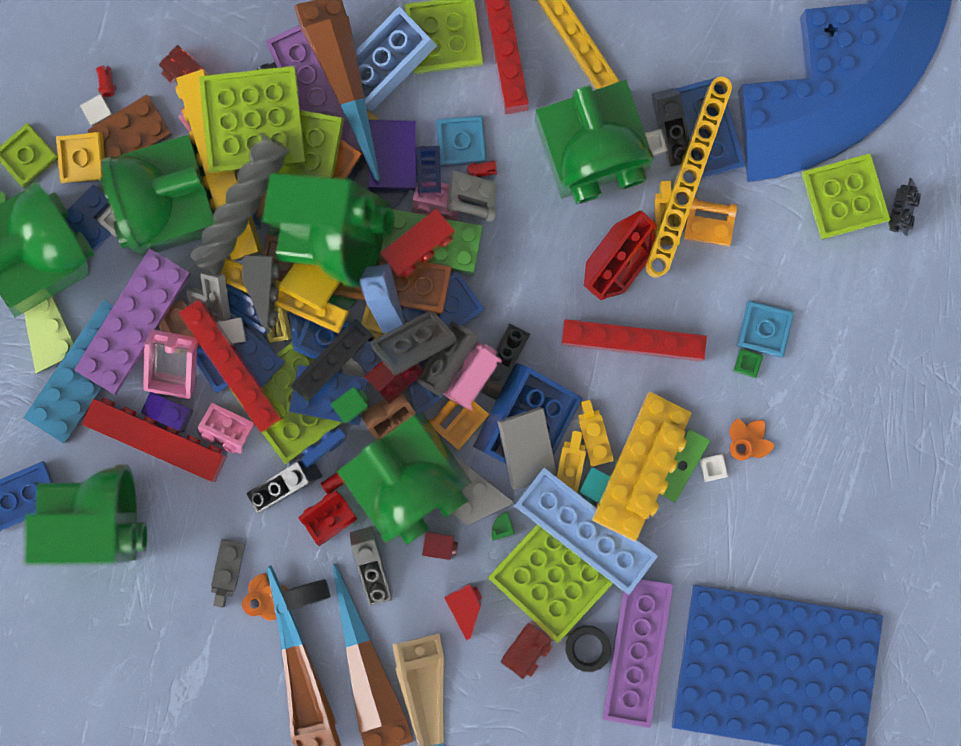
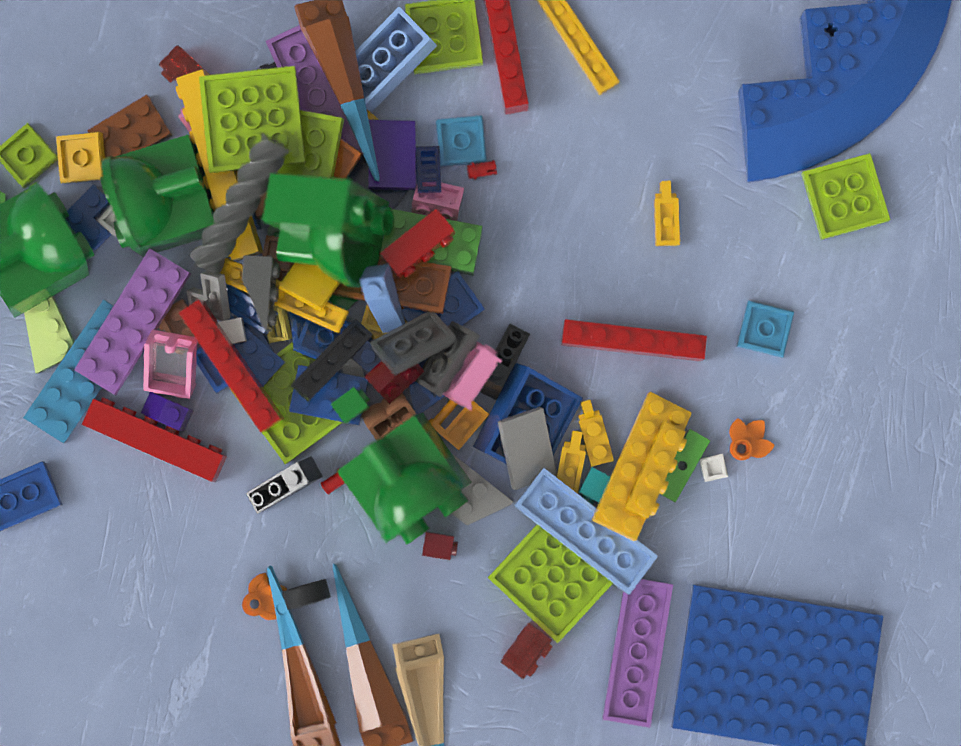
(86, 521): green piece -> none
(96, 110): white tile -> none
(105, 81): red pin -> none
(225, 428): bright pink bracket -> none
(226, 571): dark grey hinge -> none
(327, 517): red bracket -> none
(330, 441): blue plate -> none
(370, 565): dark grey slope -> none
(465, 607): red slope -> none
(473, 190): light grey plate -> none
(502, 527): green tile -> none
(594, 141): green piece -> none
(606, 648): black tyre -> none
(620, 256): red wedge -> none
(656, 142): white tile -> none
(672, 124): black slope -> none
(692, 166): yellow beam -> none
(708, 229): light orange plate -> none
(725, 151): blue plate -> none
(748, 363): green tile -> none
(907, 199): black hinge -> none

